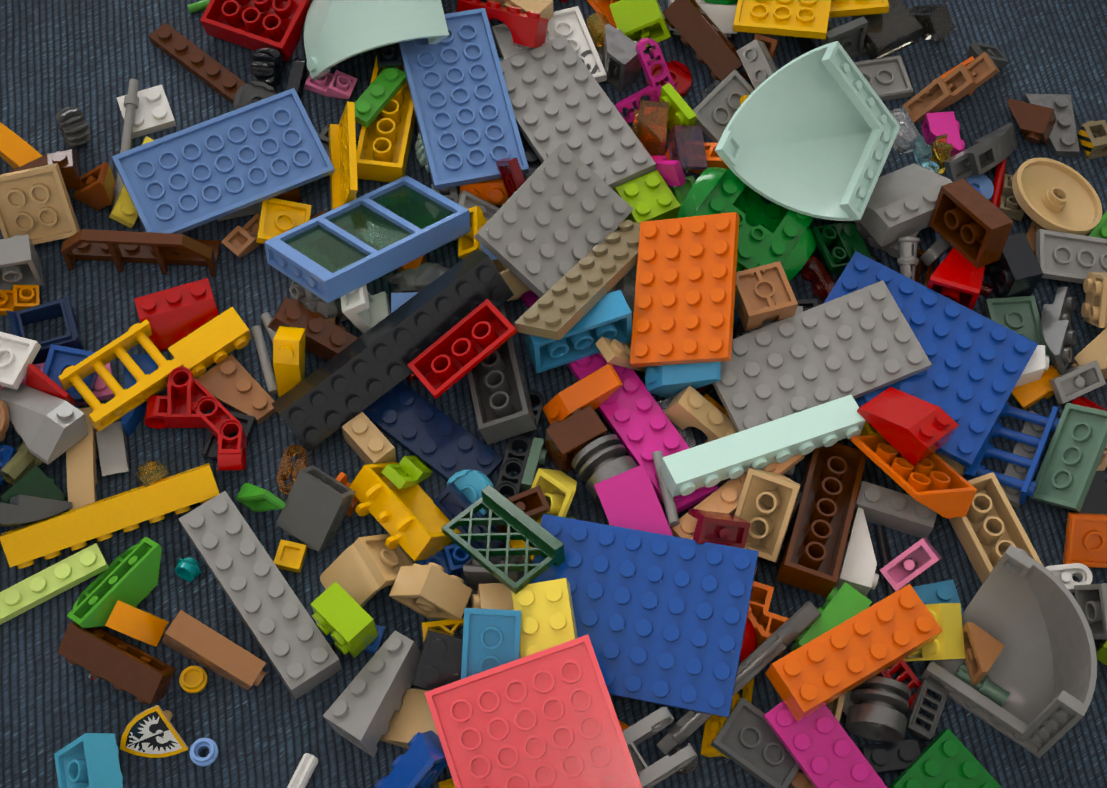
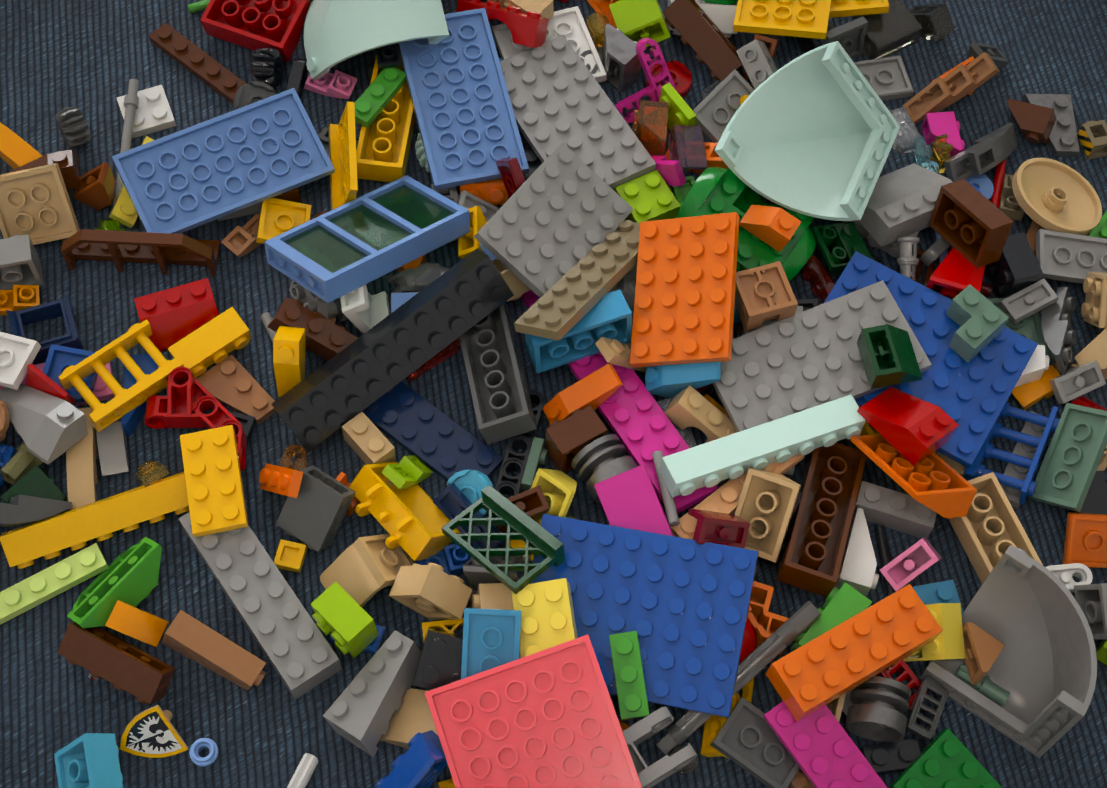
(113, 225): none -> clear neon green plate
(187, 568): teal plate -> none
(193, 679): yellow plate -> none
(213, 481): none -> yellow plate
(258, 499): bright green slope -> none
(264, 359): light grey bar -> none
(280, 480): none -> orange plate
(461, 348): red slope -> none
(629, 675): none -> bright green plate
(770, 225): none -> orange slope
(887, 356): none -> dark green slope
(978, 321): none -> sand green brick
(1029, 301): none -> light grey plate

